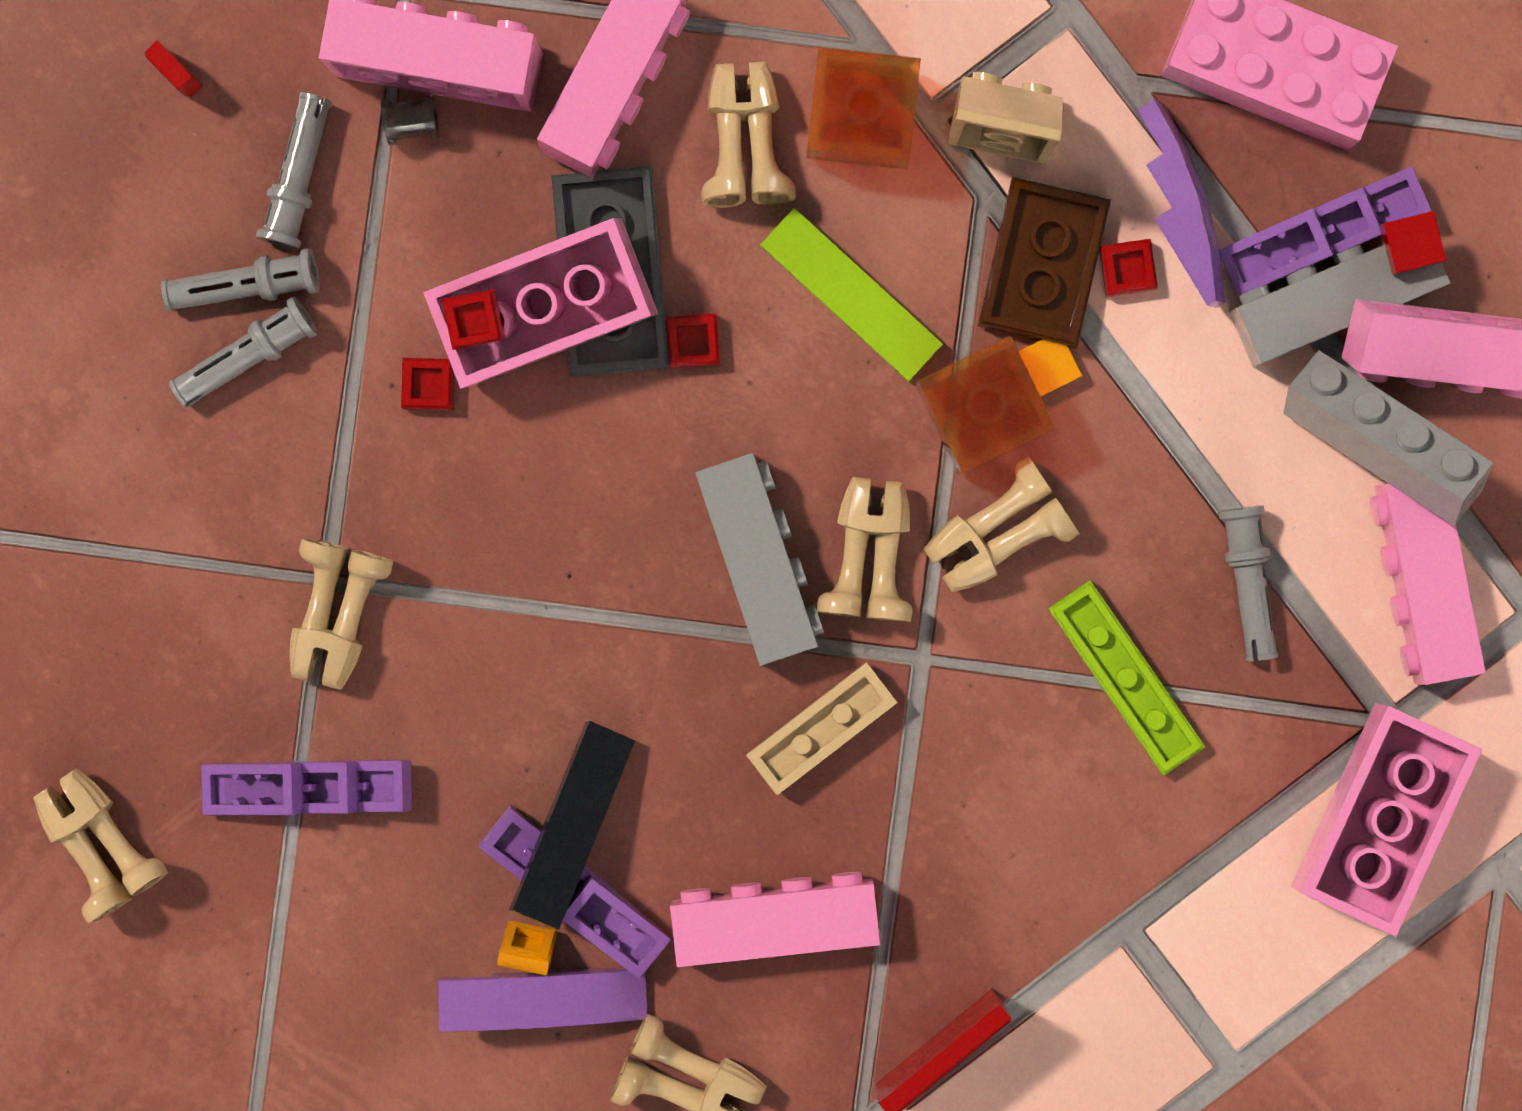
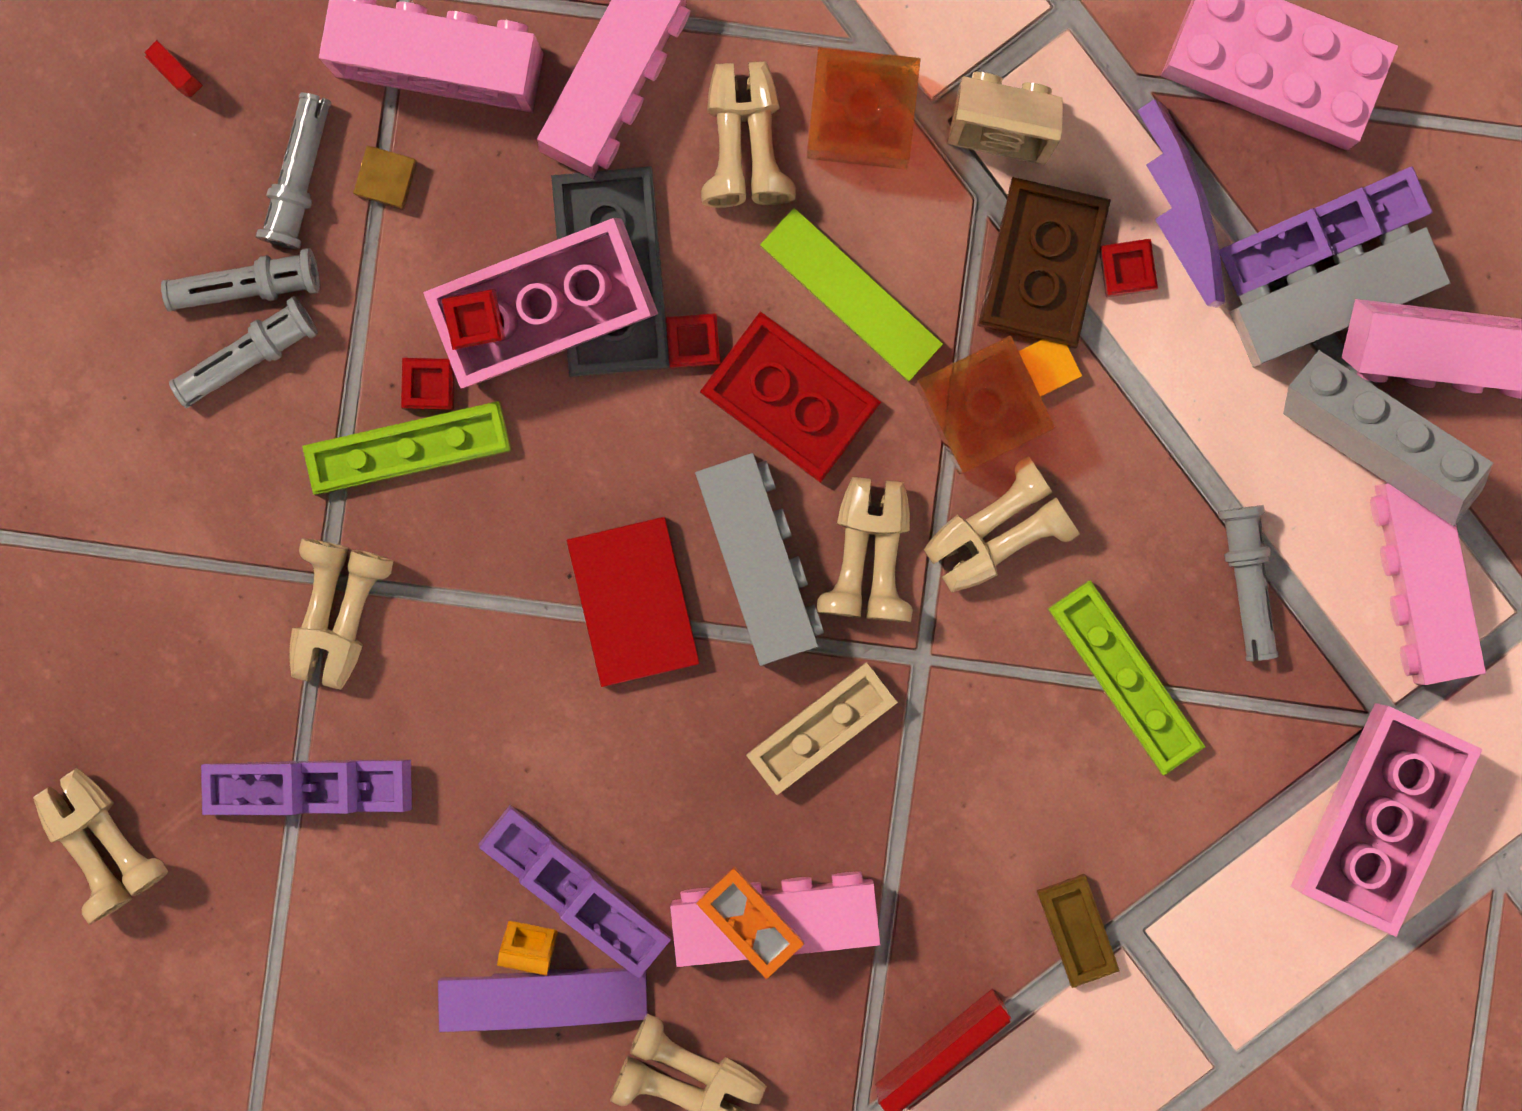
(385, 177): none -> pearl gold tile
(406, 448): none -> lime tile
(410, 119): clear smoke bush -> none
(572, 825): black tile -> none
(633, 601): none -> red tile
(750, 922): none -> orange piece
(790, 397): none -> red tile
(1078, 930): none -> pearl gold tile
(1413, 242): red tile -> none

